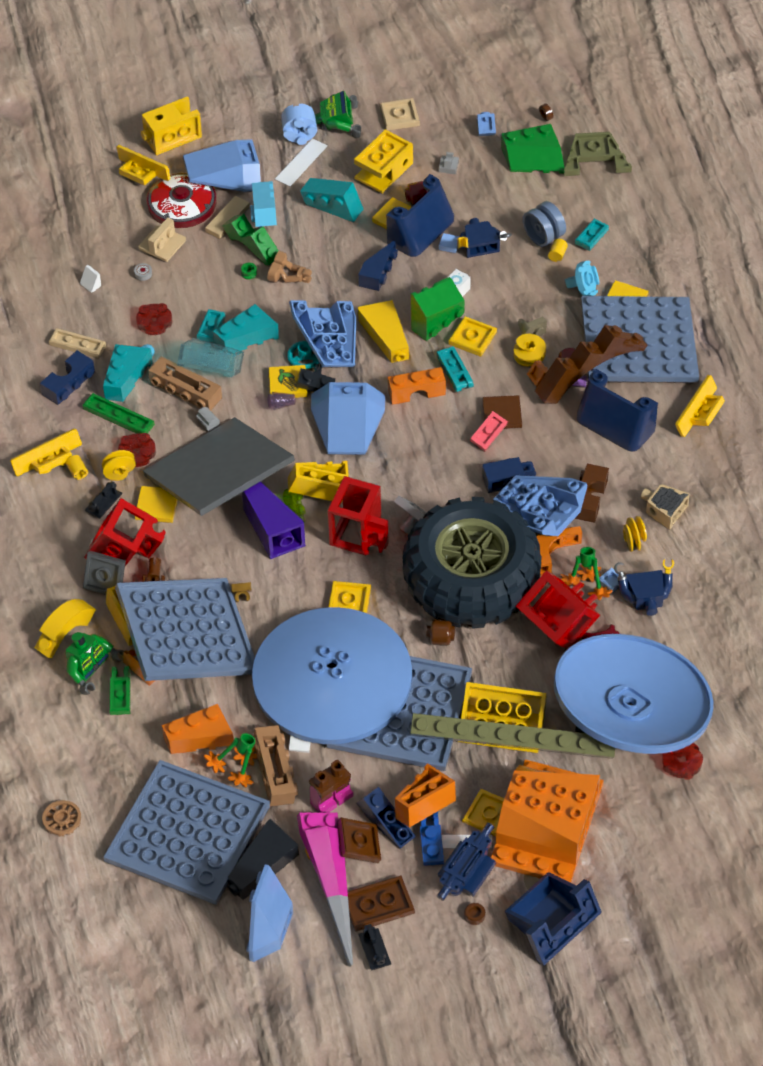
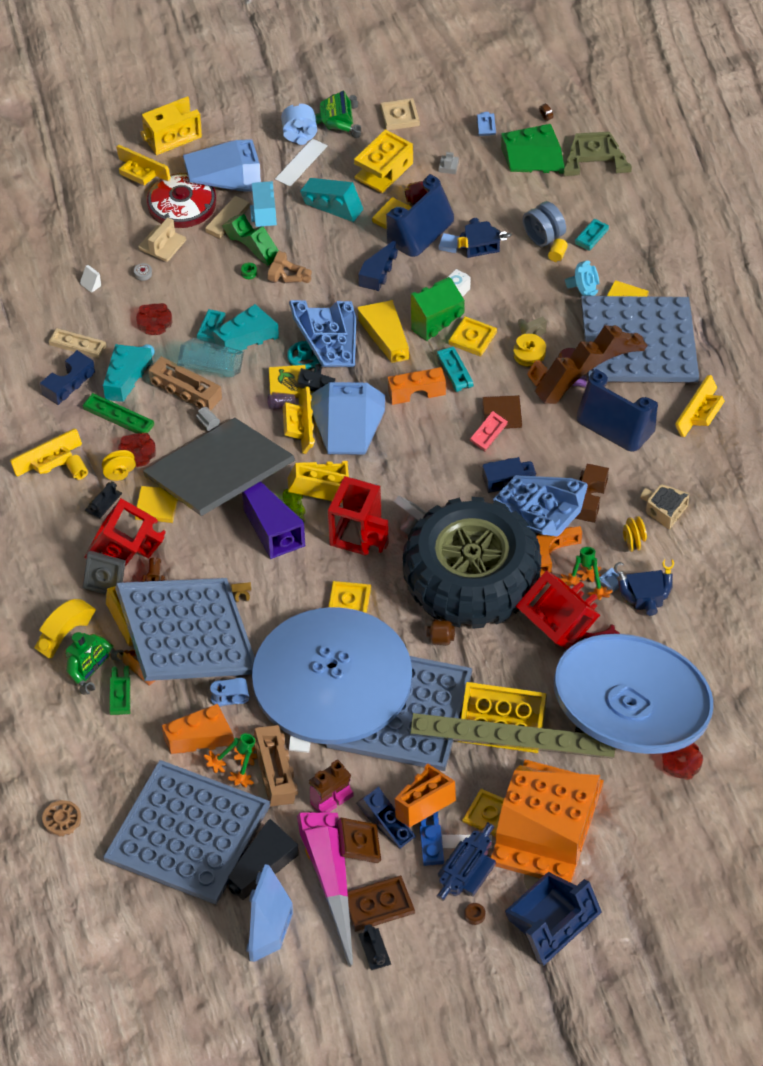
(231, 692): none -> medium blue piece
(298, 420): none -> yellow bracket

